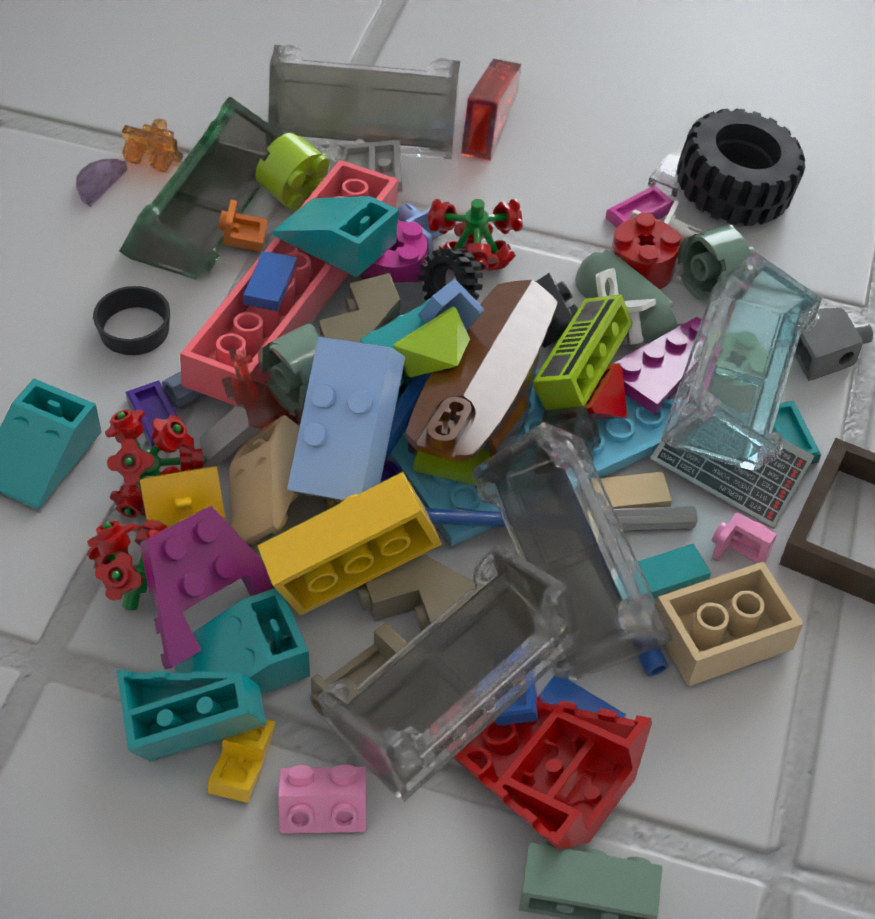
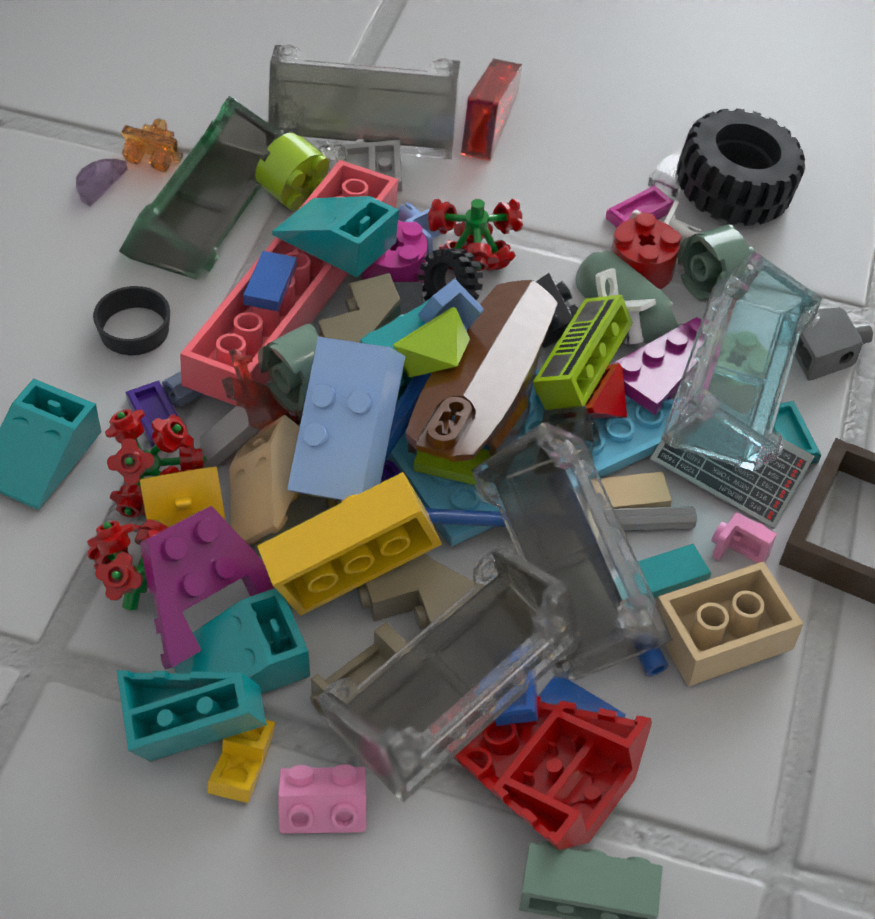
(242, 229): orange bracket -> none

